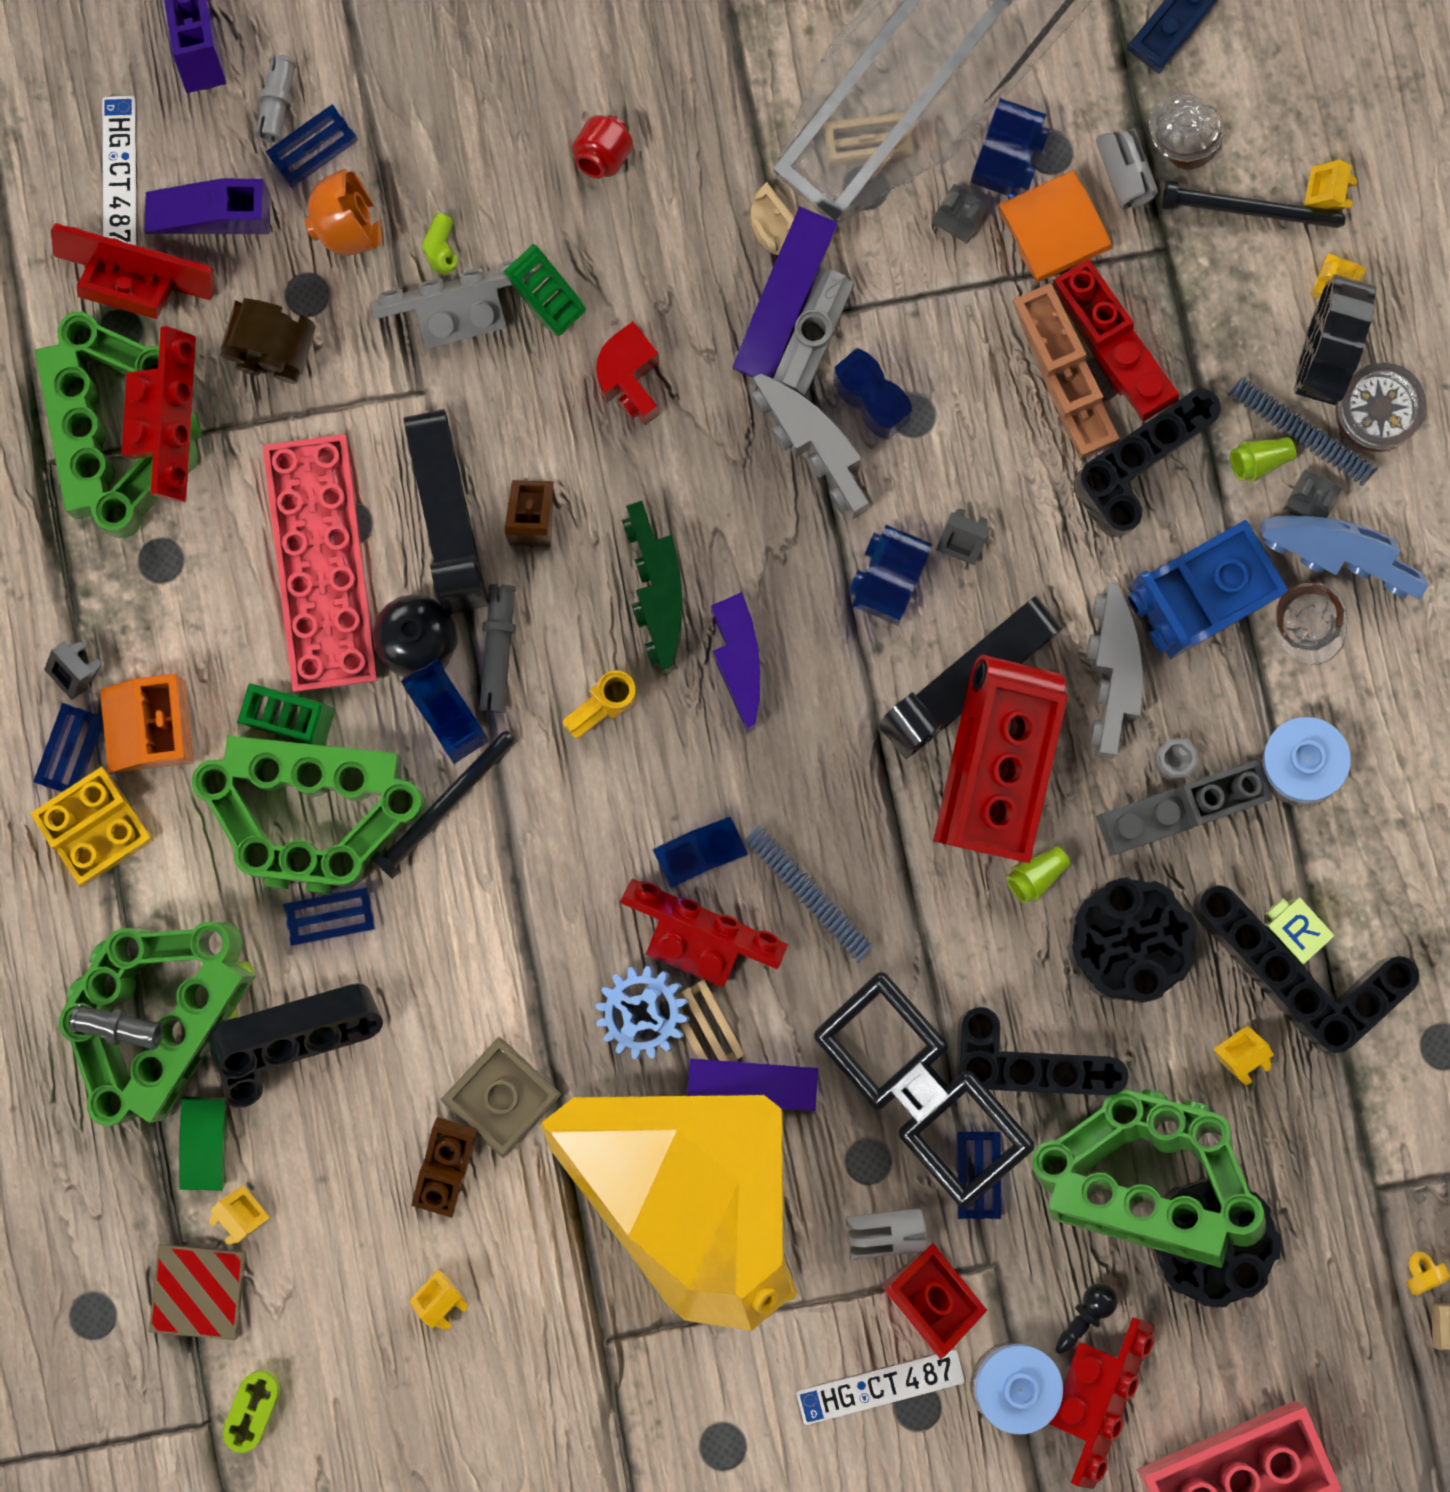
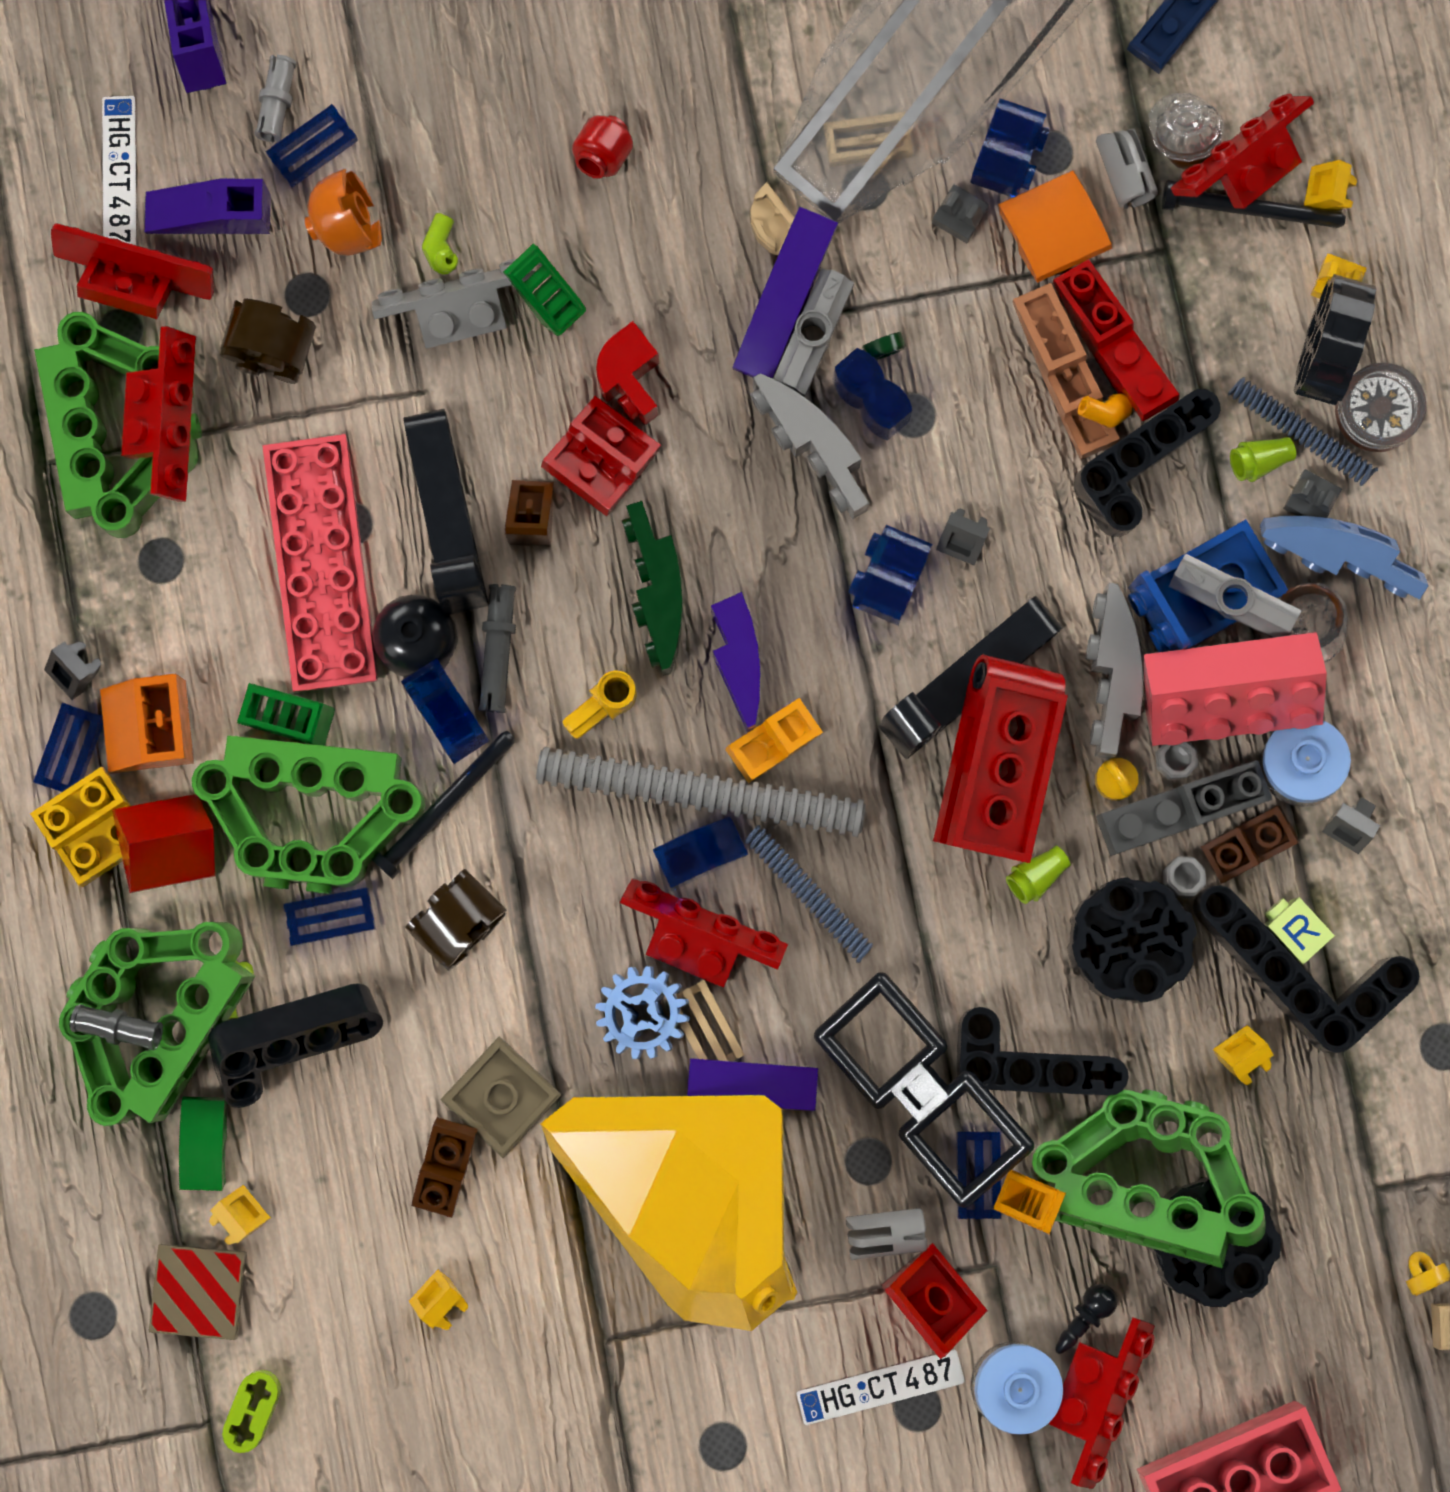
(165, 842): none -> red slope
(456, 919): none -> dark brown brick
(600, 455): none -> red slope
(700, 791): none -> light grey piece
(774, 740): none -> light orange slope
(885, 346): none -> dark green tile
(1029, 1201): none -> light orange slope
(1106, 413): none -> light orange arm
(1116, 779): none -> yellow tile
(1184, 877): none -> light grey tile
(1209, 584): none -> light grey piece
(1234, 689): none -> coral brick
(1250, 844): none -> reddish brown slope
(1252, 158): none -> red bracket
(1353, 825): none -> dark grey tile

